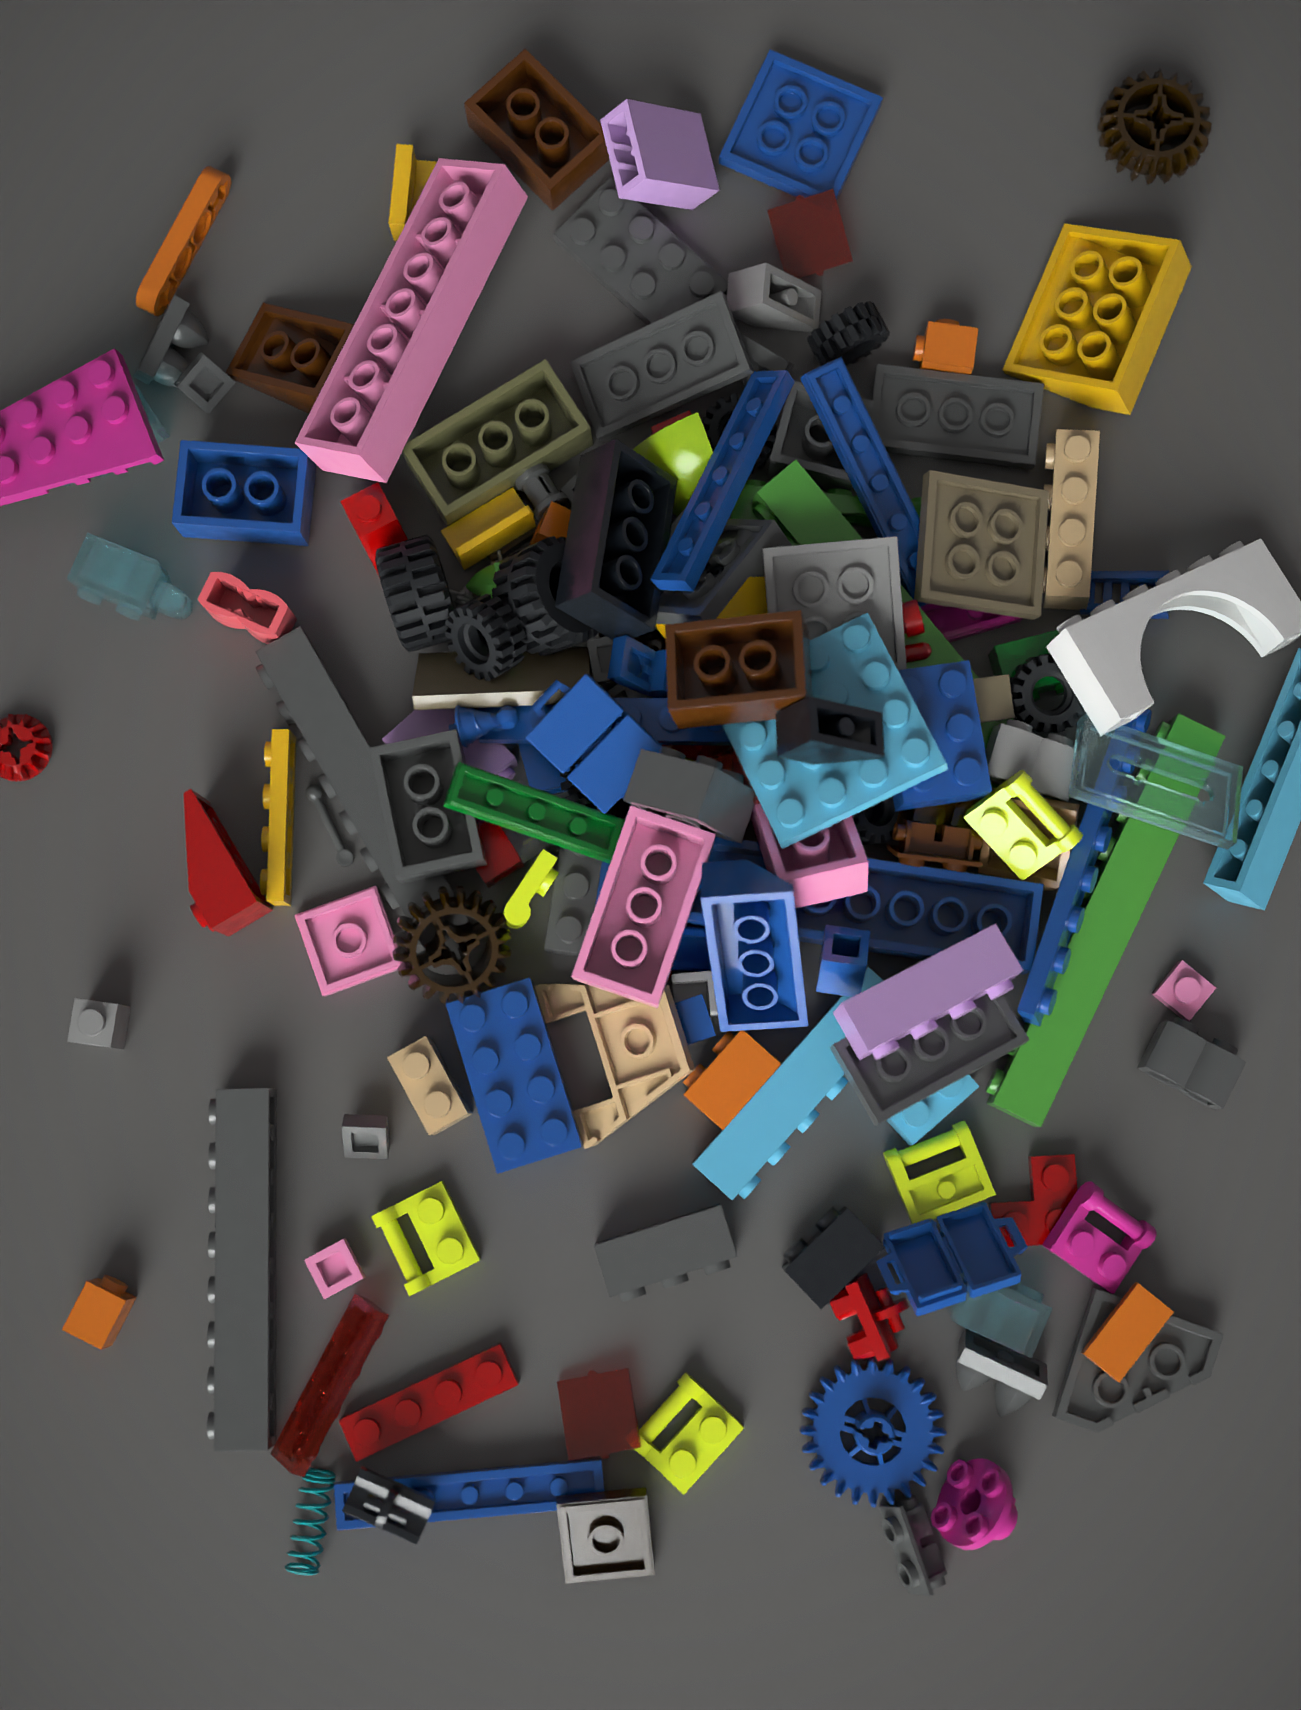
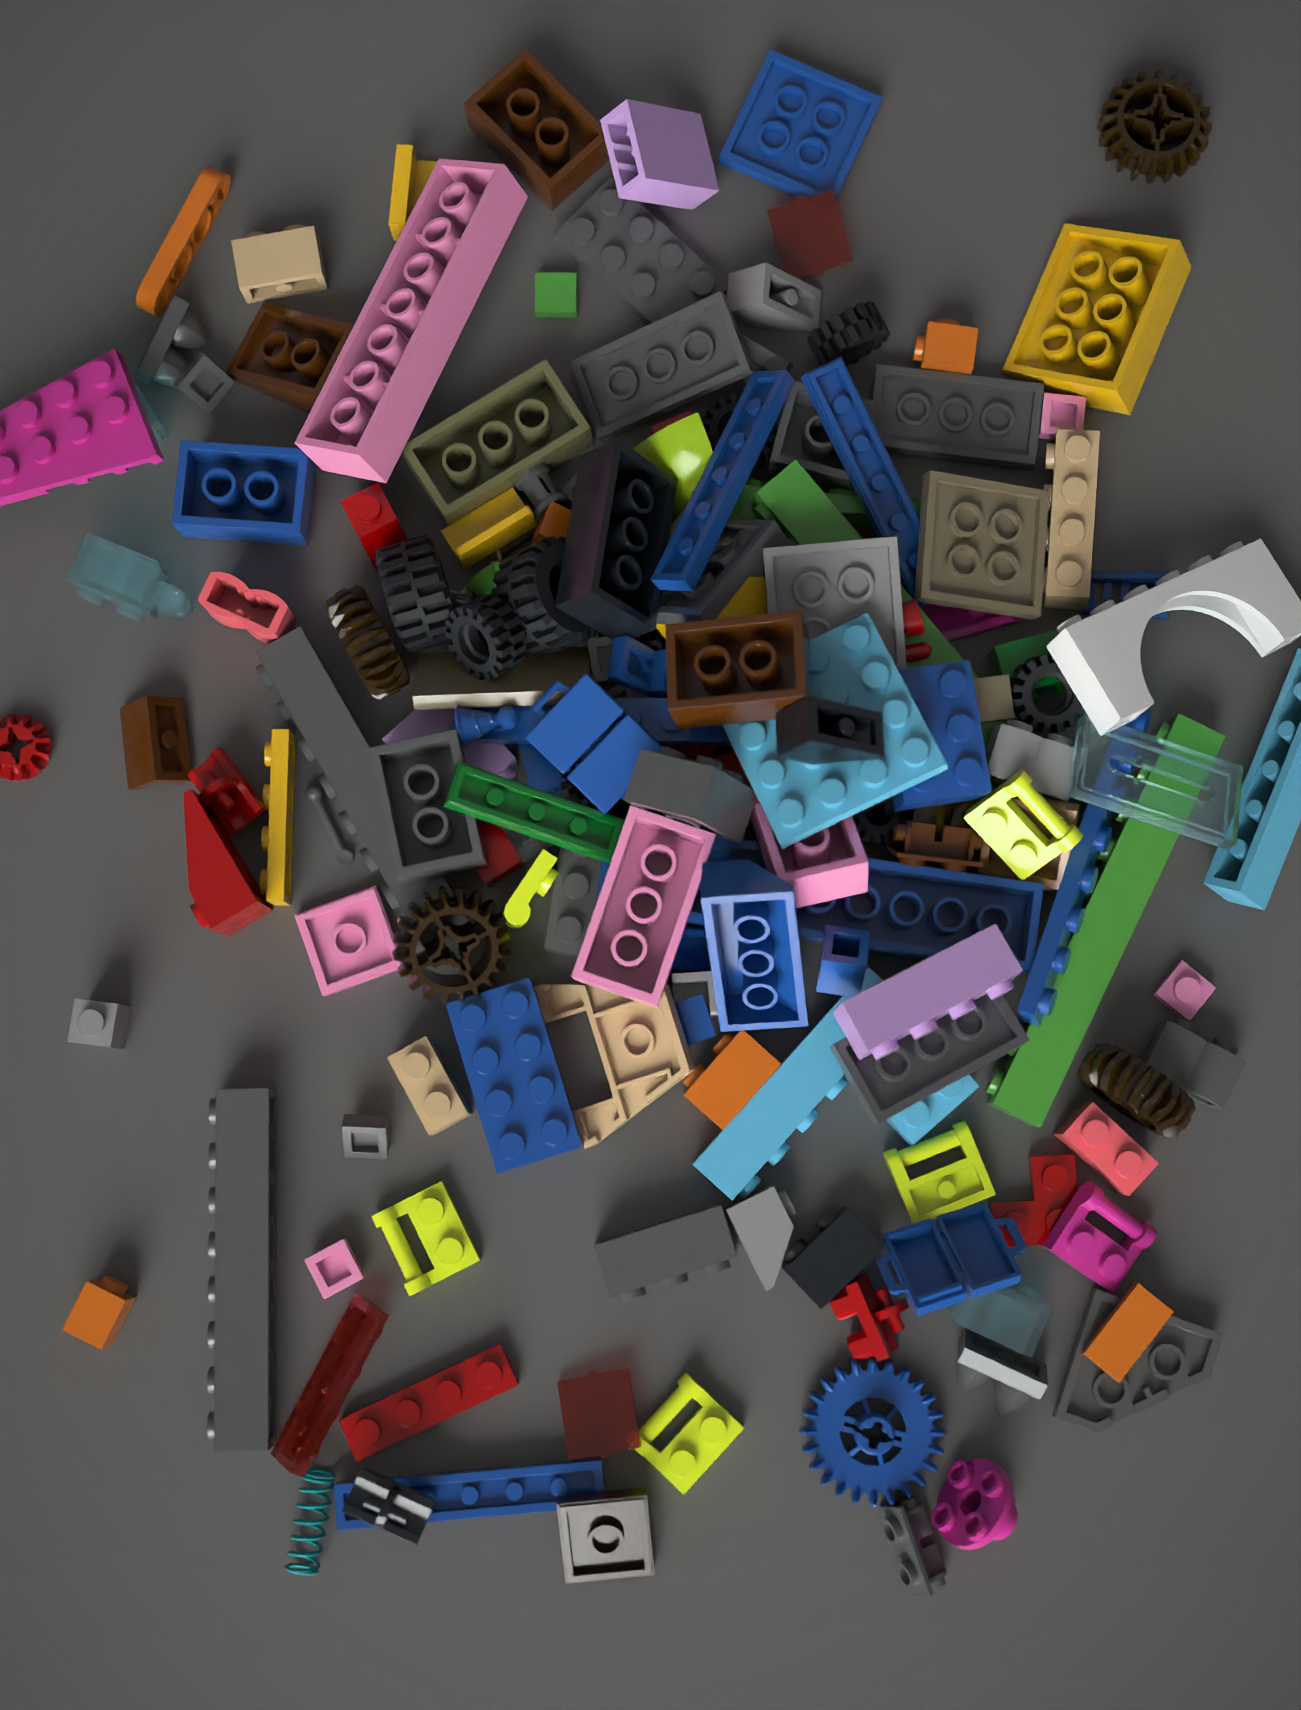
(155, 741): none -> reddish brown panel
(226, 791): none -> red hips
(279, 263): none -> tan brick
(367, 642): none -> dark brown gear
(556, 295): none -> bright green tile
(764, 1230): none -> light grey slope
(1061, 412): none -> bright pink plate
(1106, 1148): none -> coral brick
(1137, 1090): none -> dark brown gear

